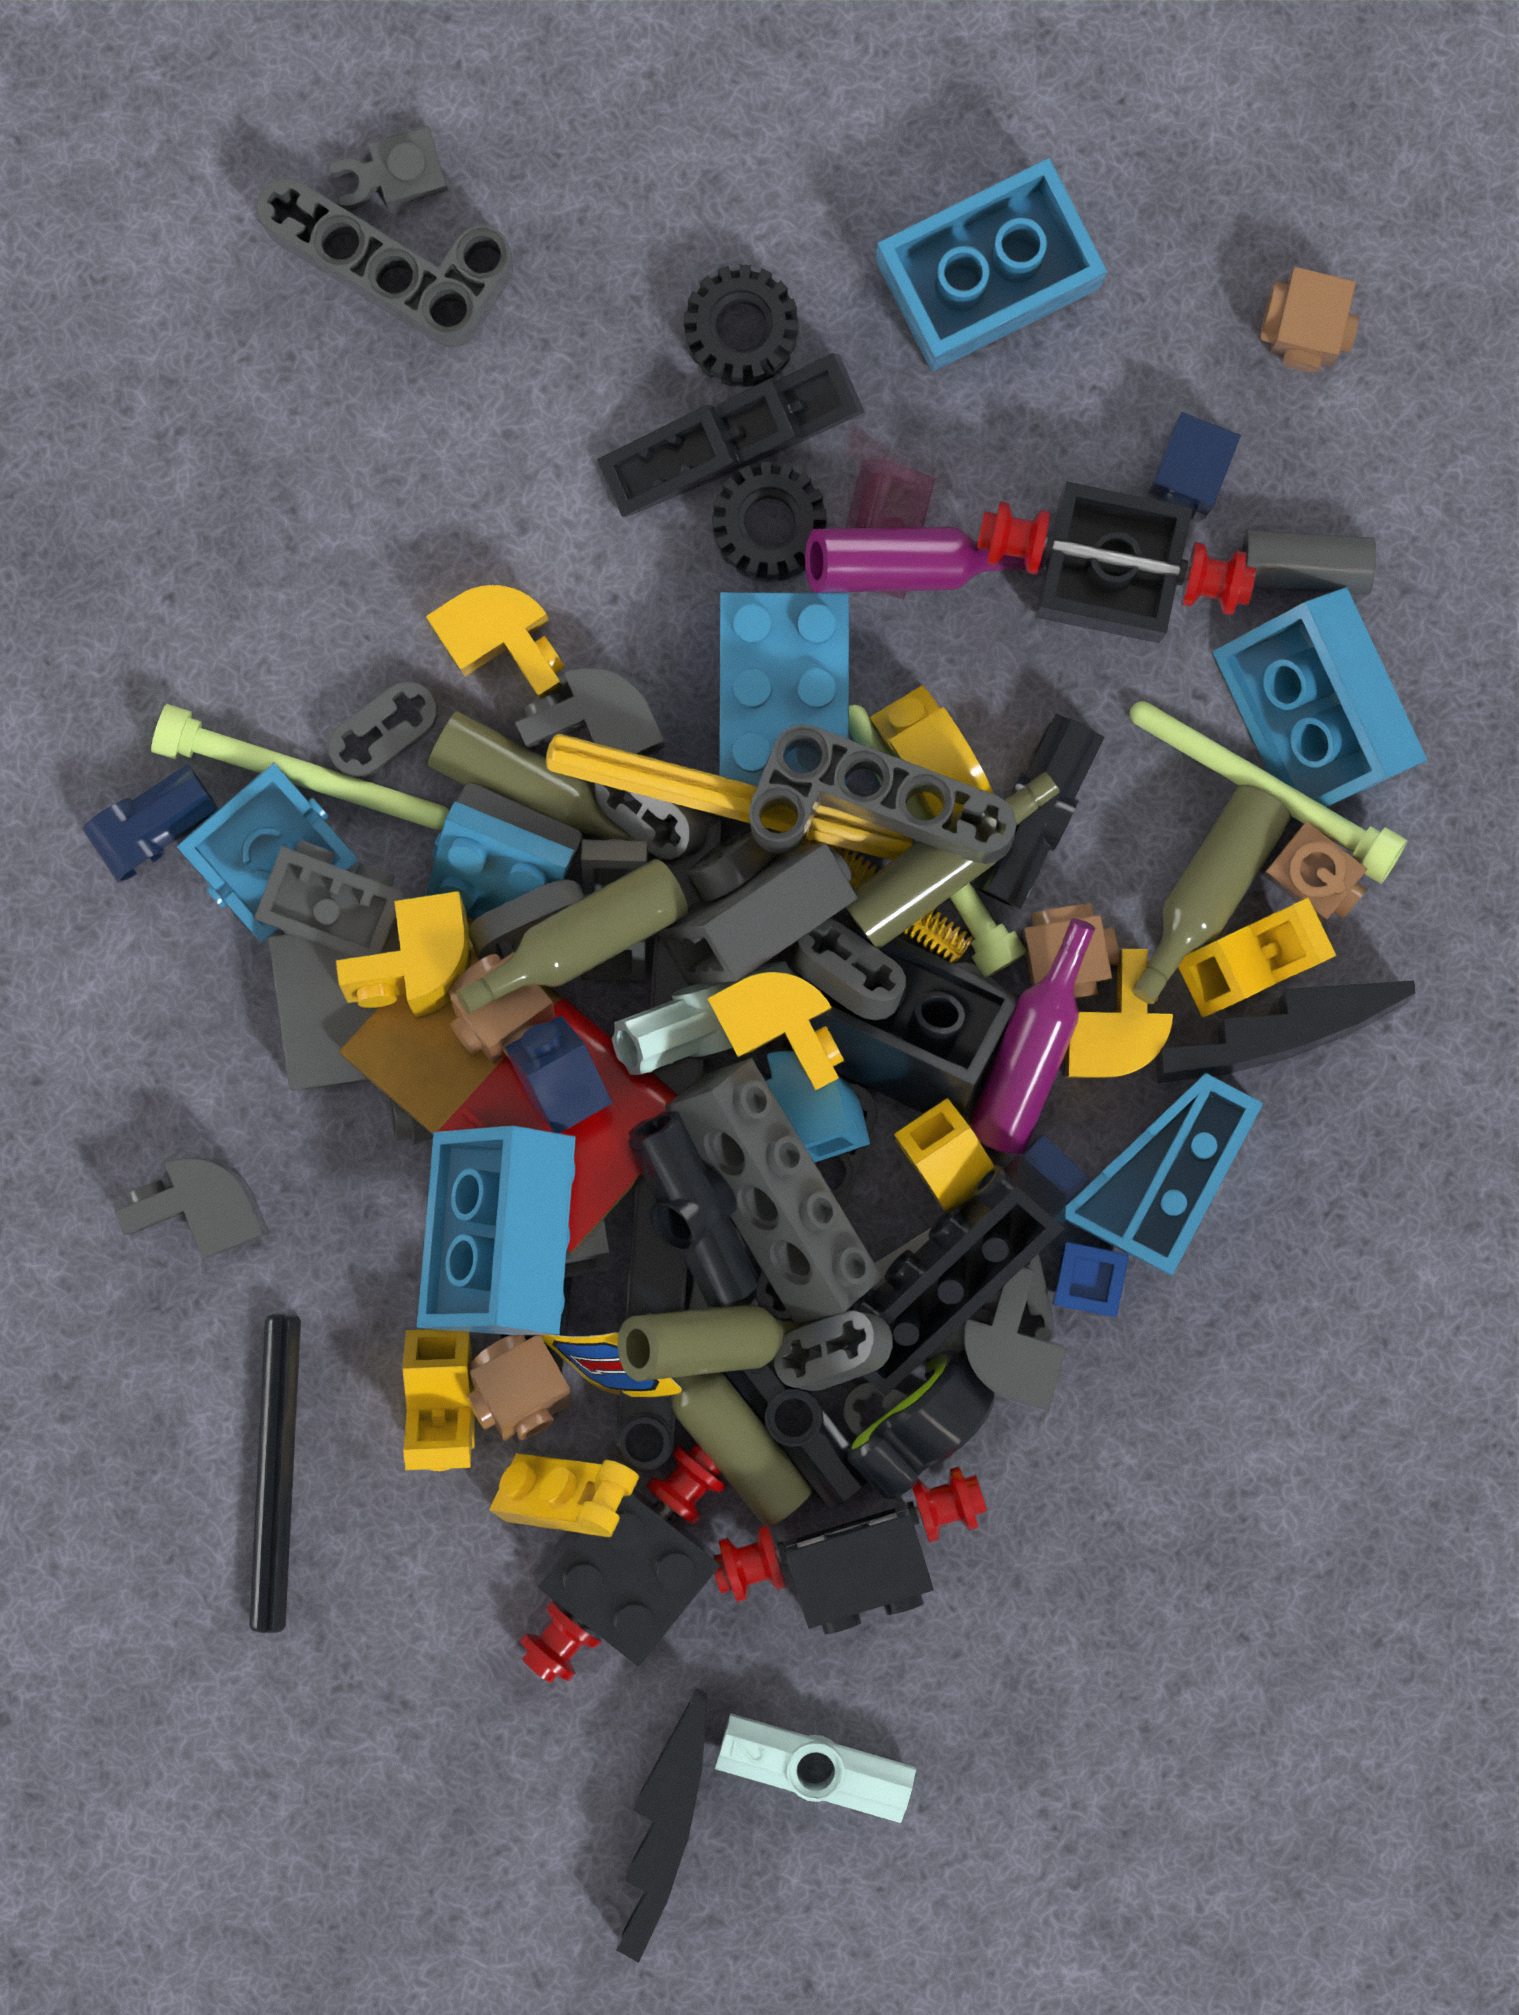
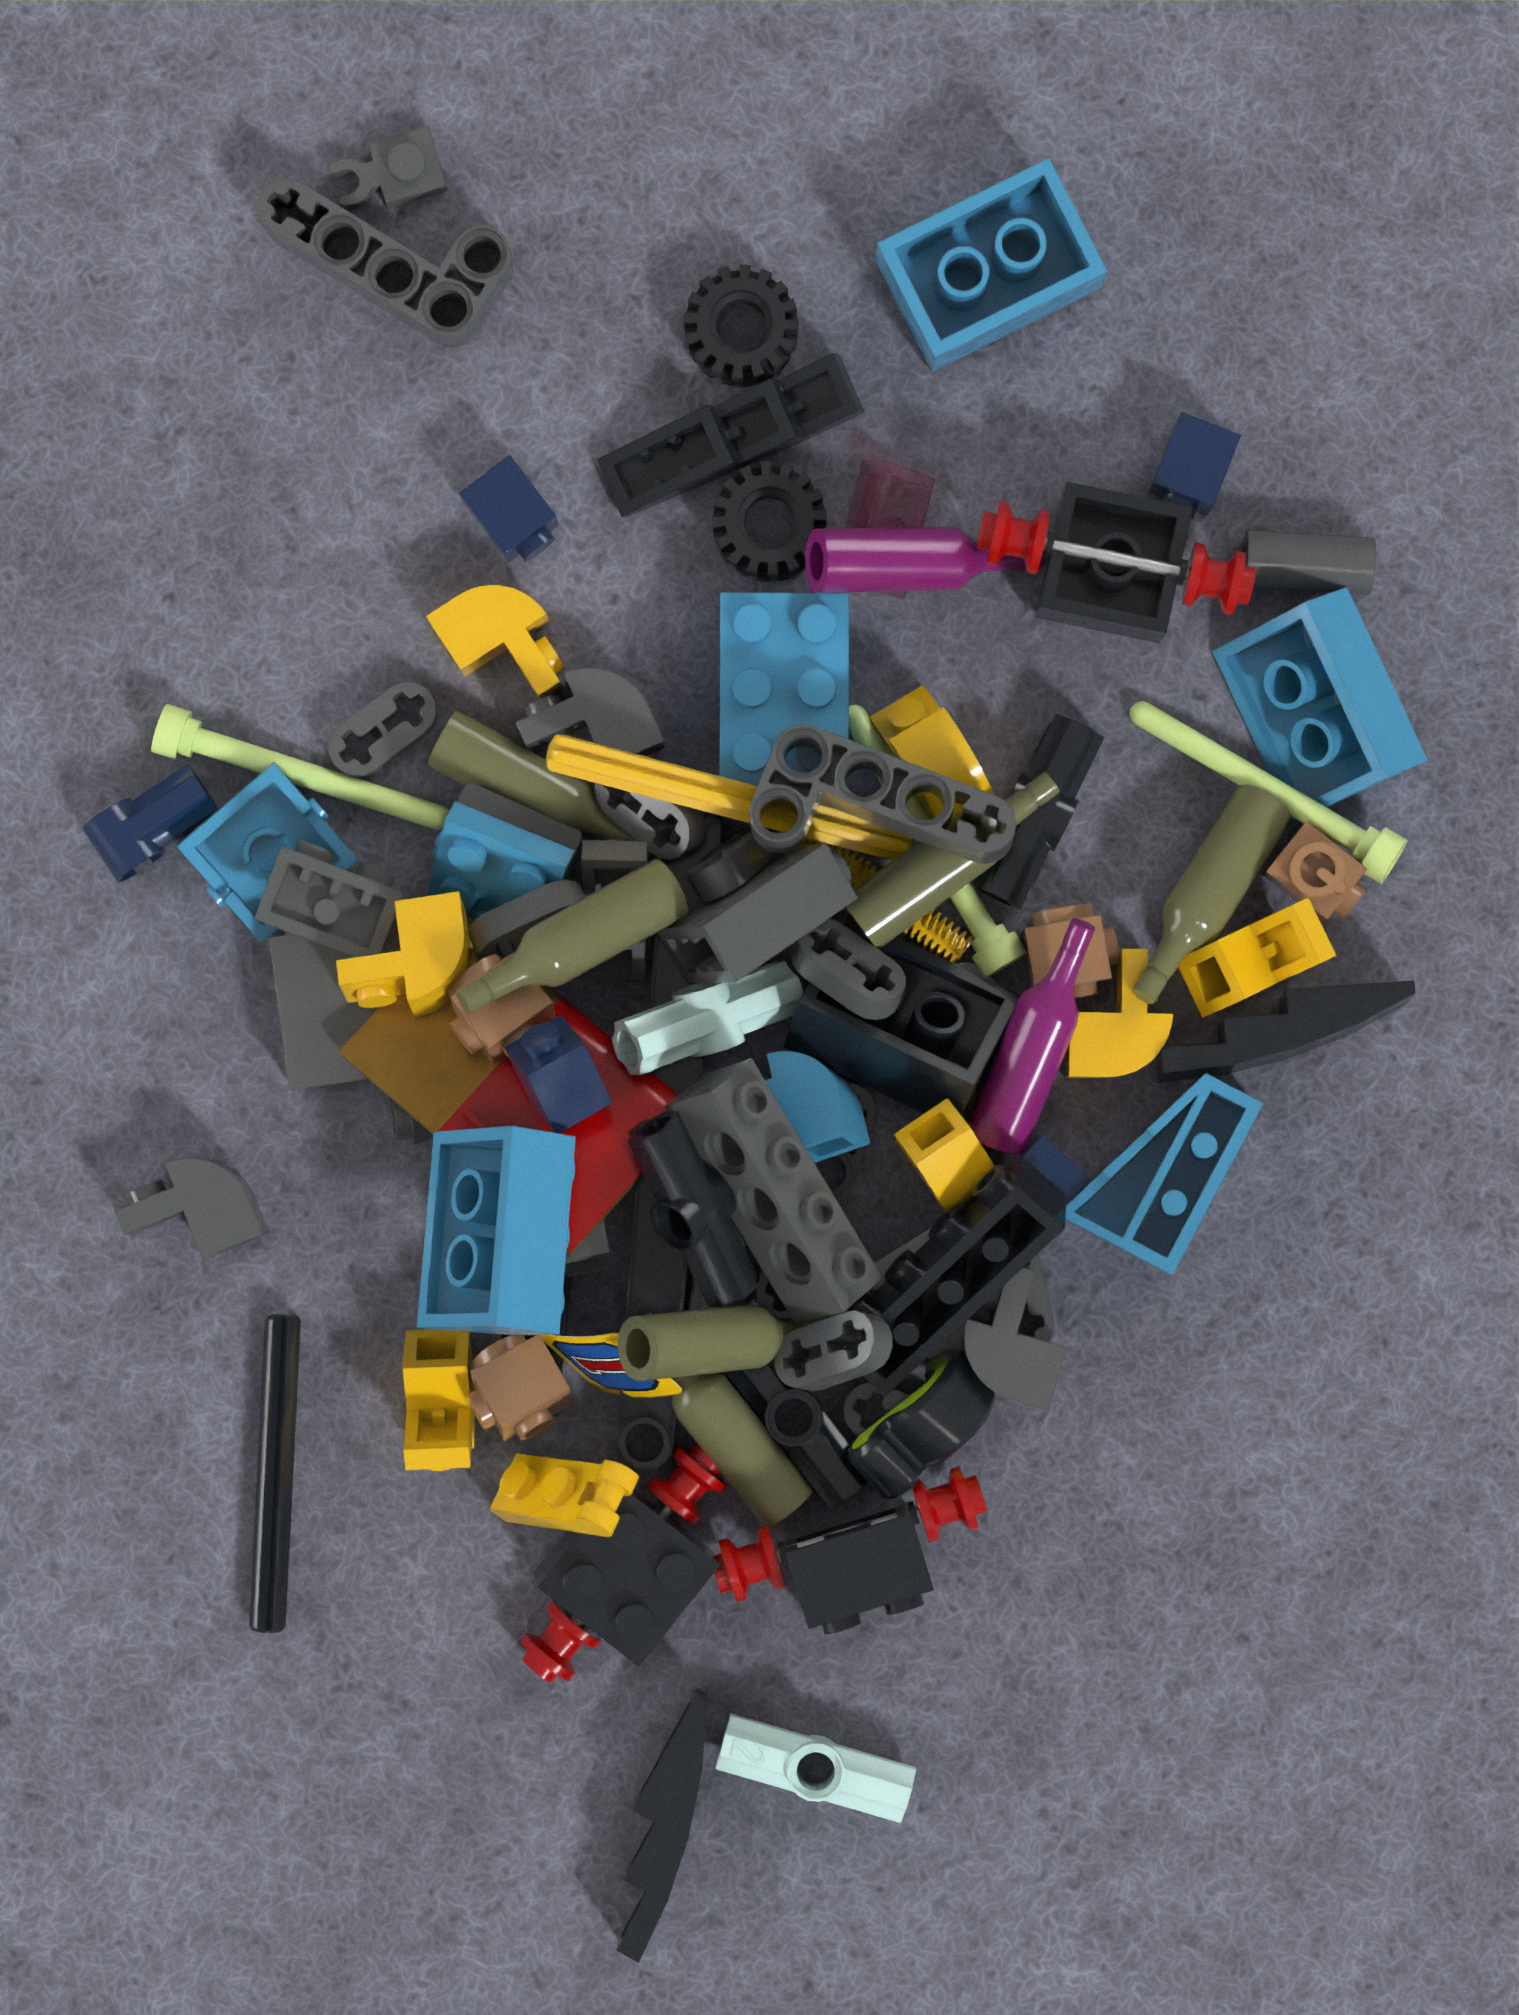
(511, 511): none -> dark blue brick
(776, 1005): yellow brick -> none
(1090, 1279): blue plate -> none
(1310, 319): medium nougat brick -> none

